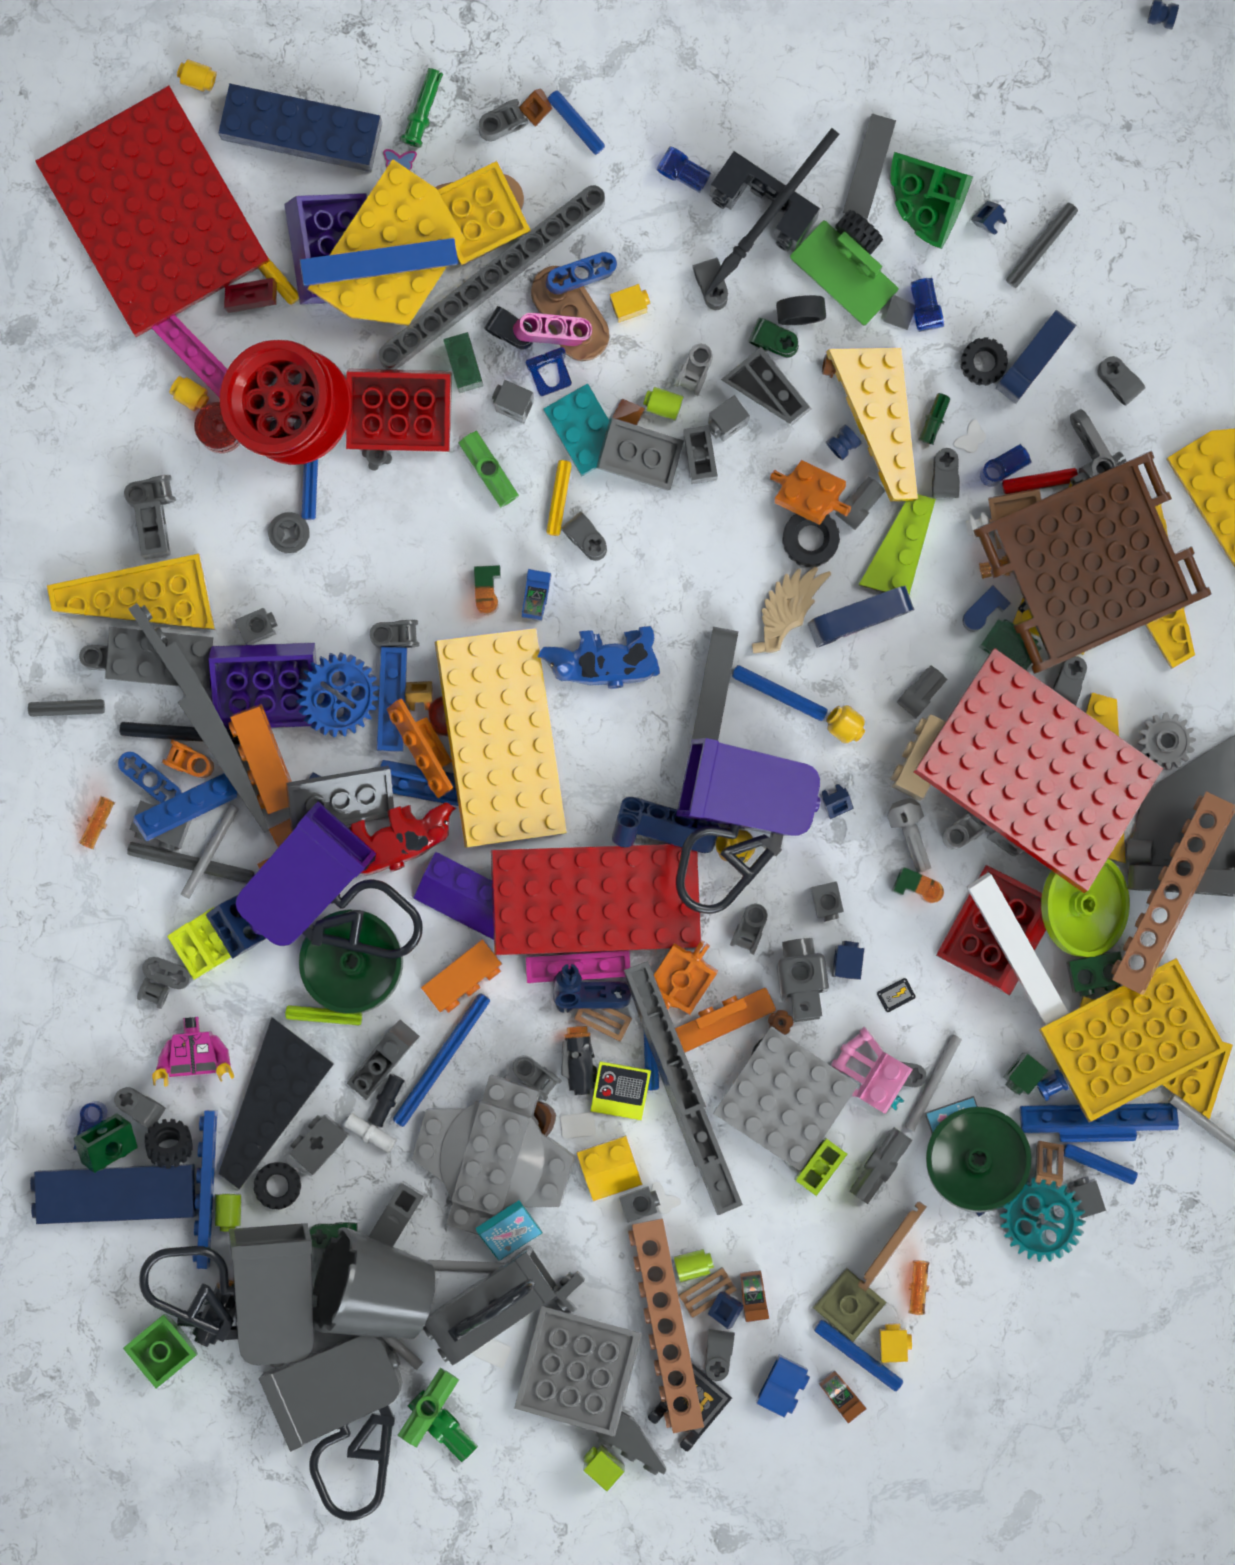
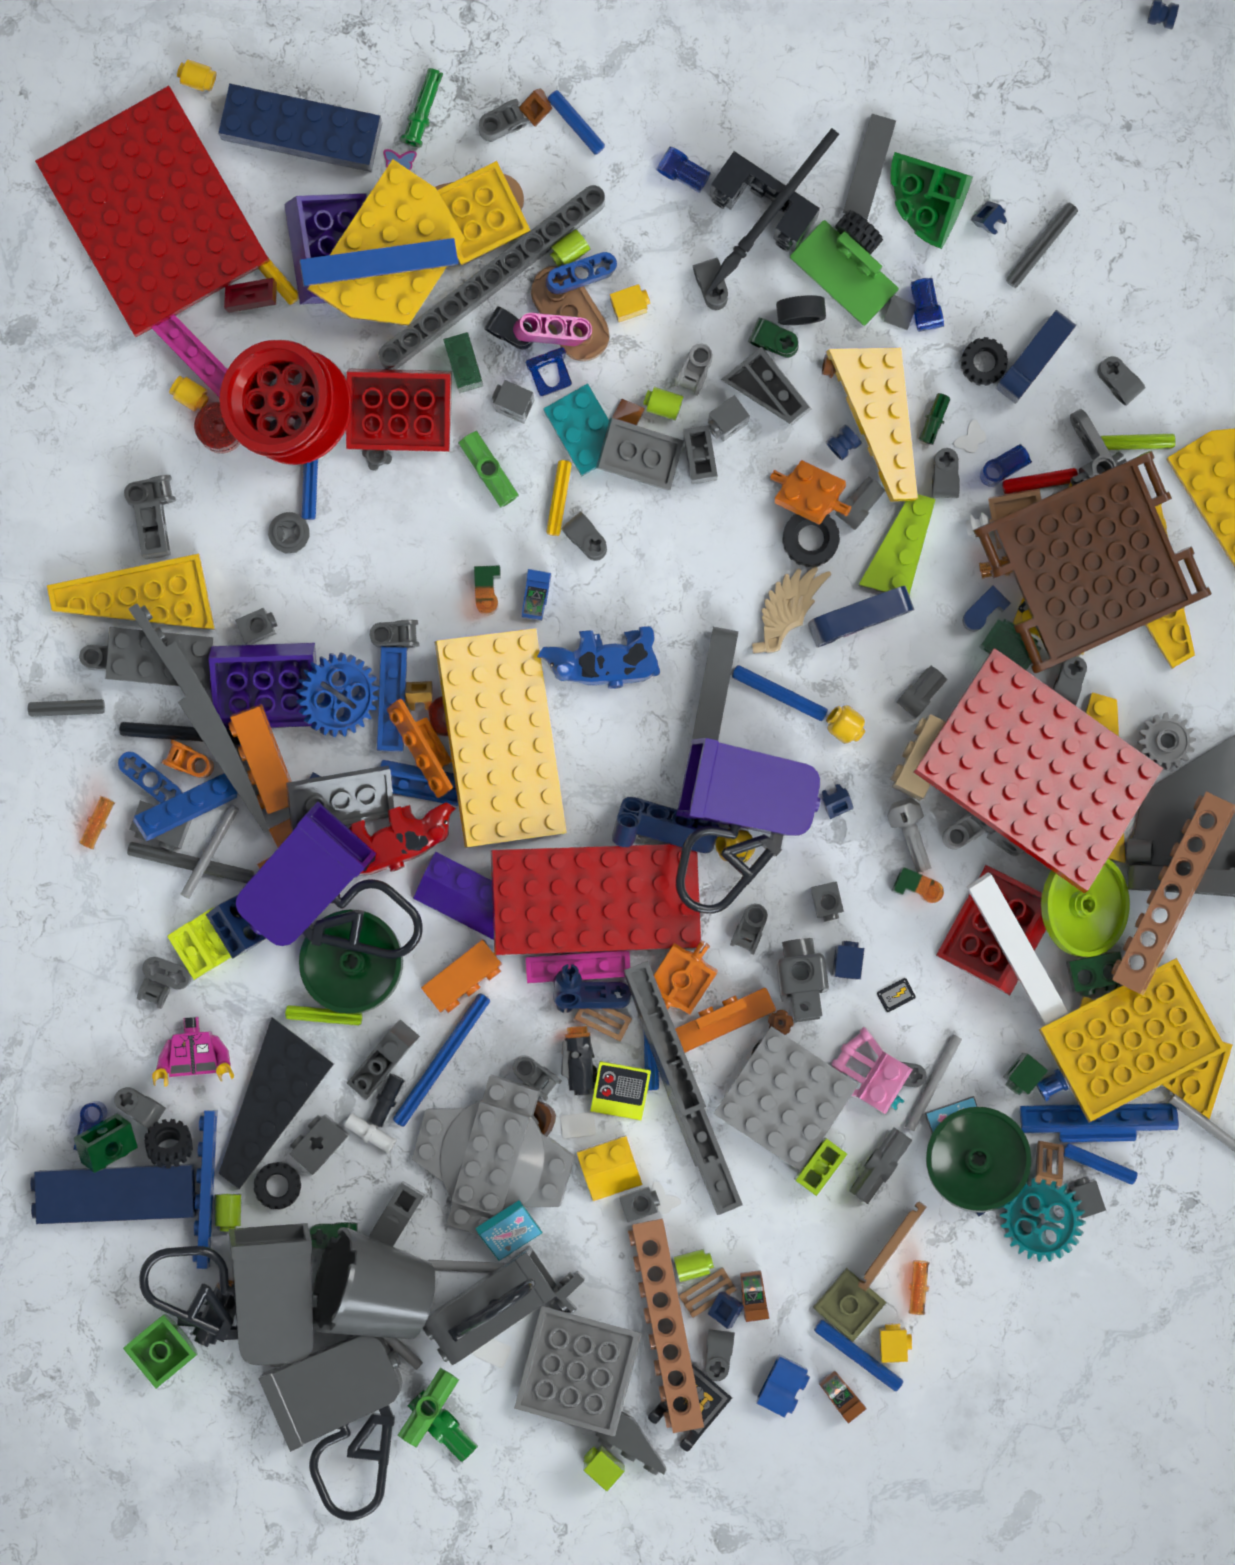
(569, 248): none -> lime brick
(1139, 441): none -> lime axle

